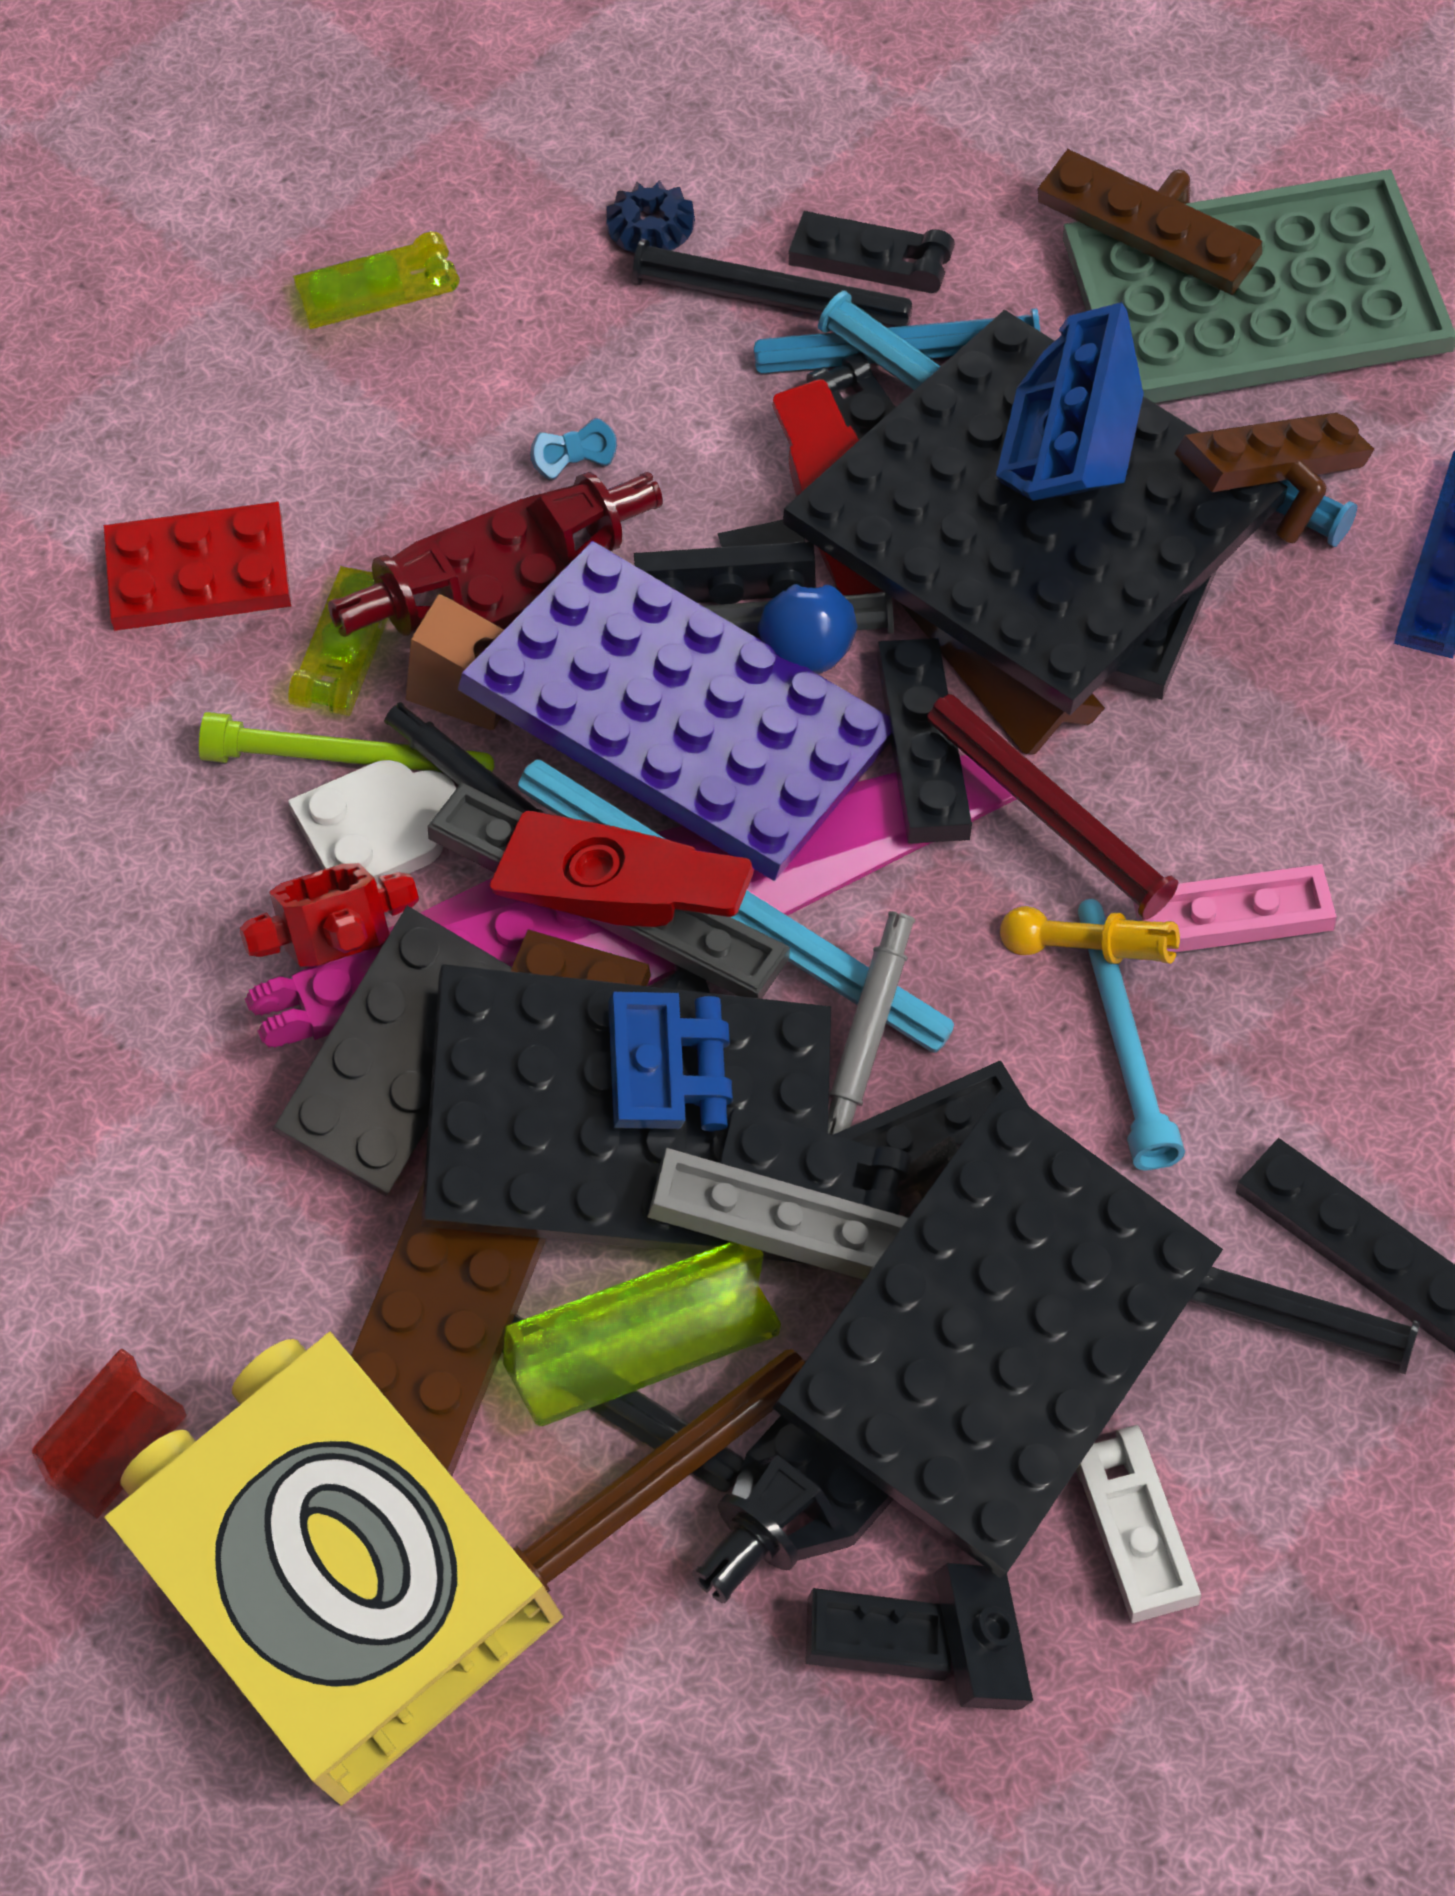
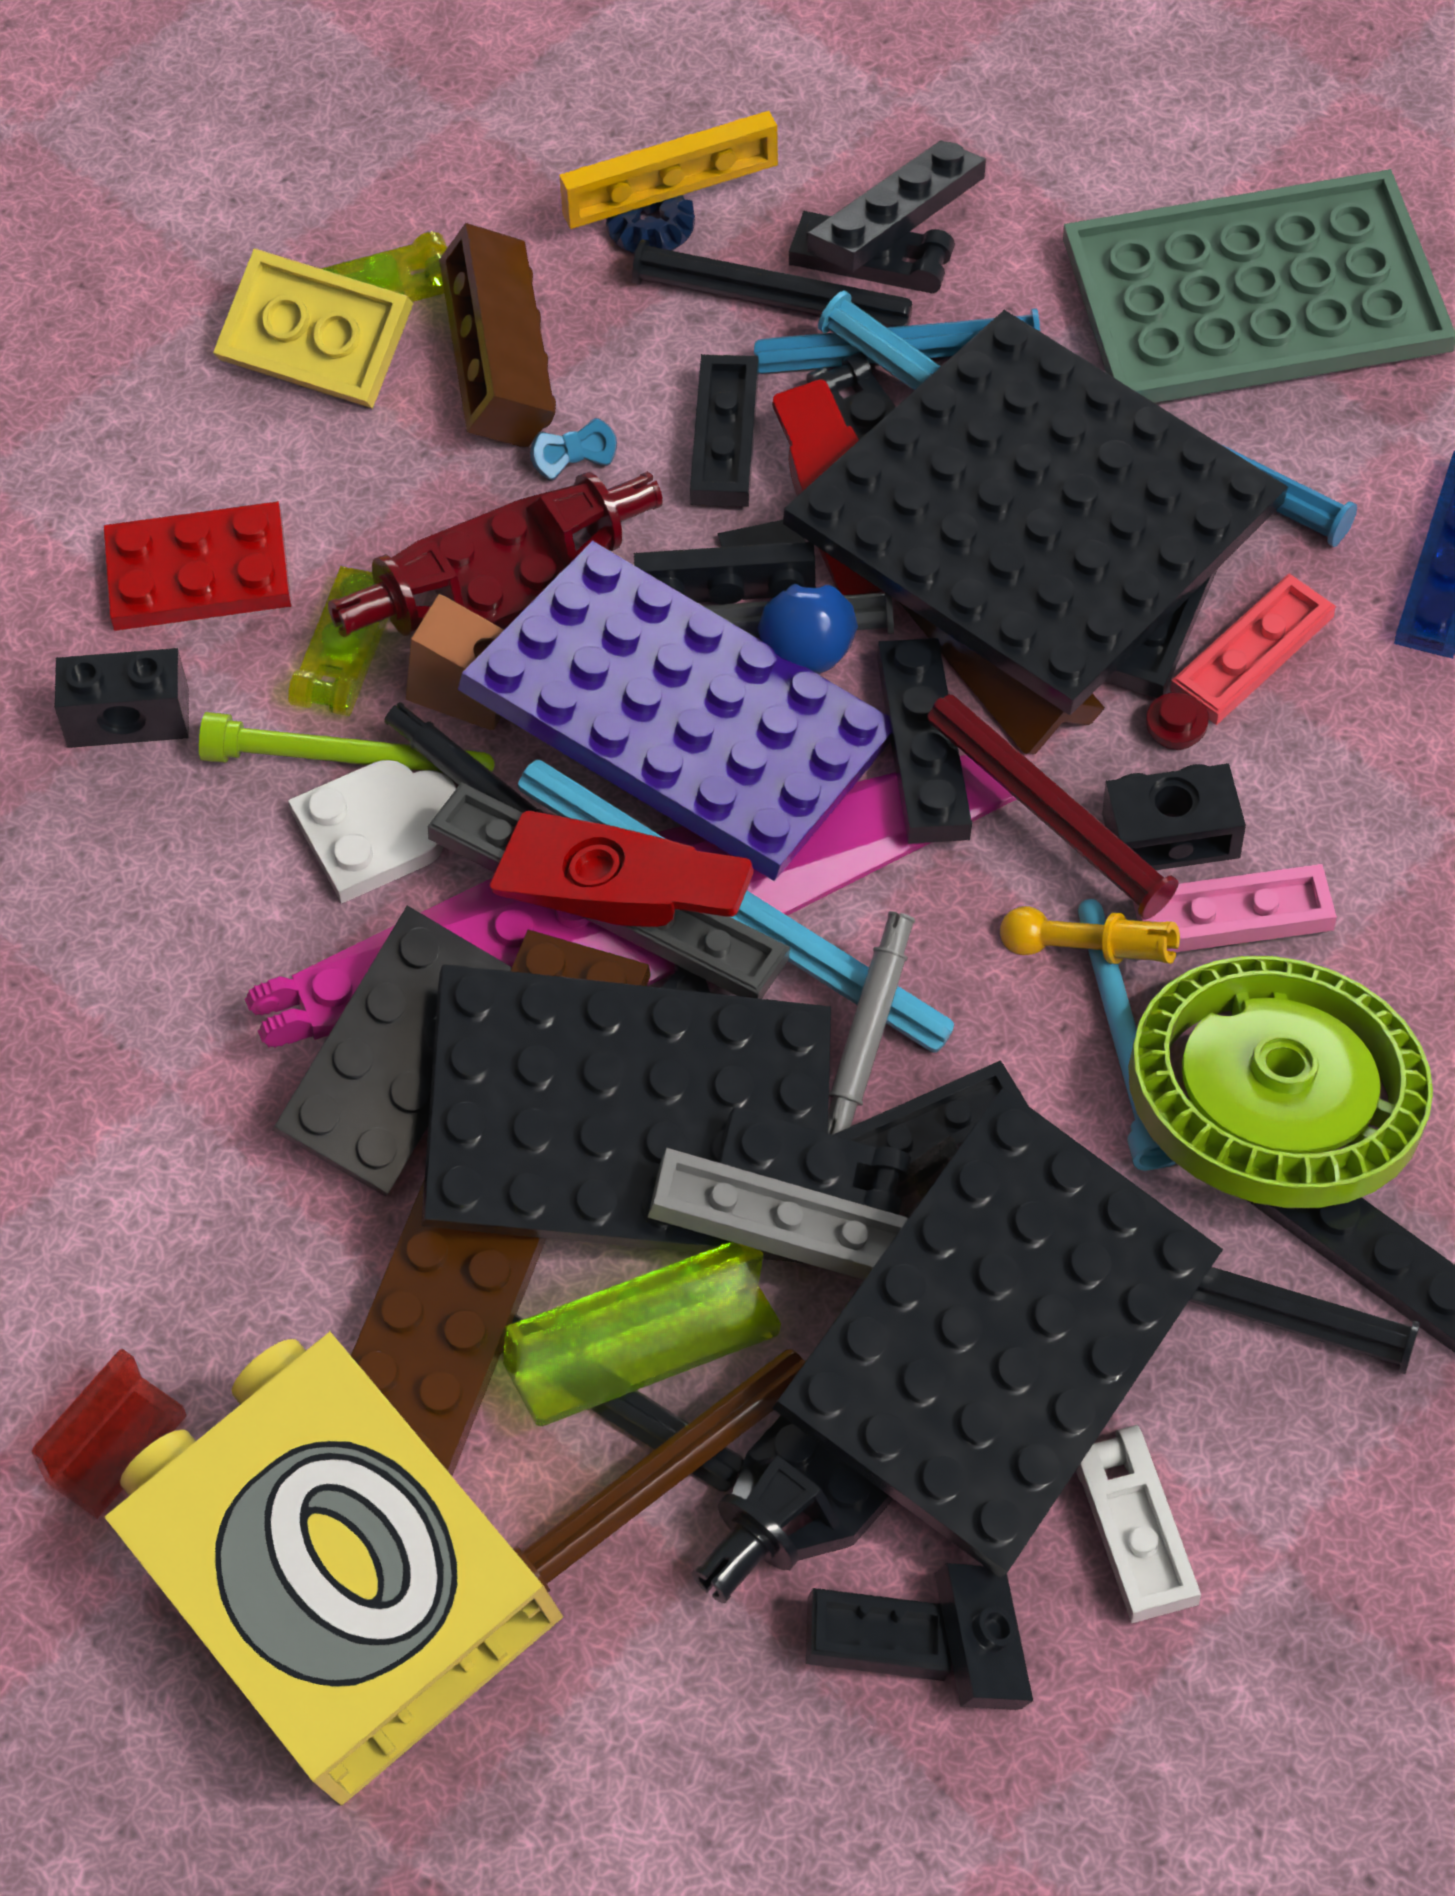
(122, 697): none -> black brick
(313, 328): none -> light yellow plate
(329, 914): red piece -> none
(496, 336): none -> reddish brown brick
(649, 1066): blue plate -> none
(669, 169): none -> yellow plate
(724, 430): none -> black plate
(896, 205): none -> black plate
(1075, 410): blue wedge -> none
(1151, 219): reddish brown plate -> none
(1177, 720): none -> dark red plate
(1208, 812): none -> black brick
(1254, 647): none -> coral tile
(1278, 452): reddish brown plate -> none
(1281, 1082): none -> lime piece

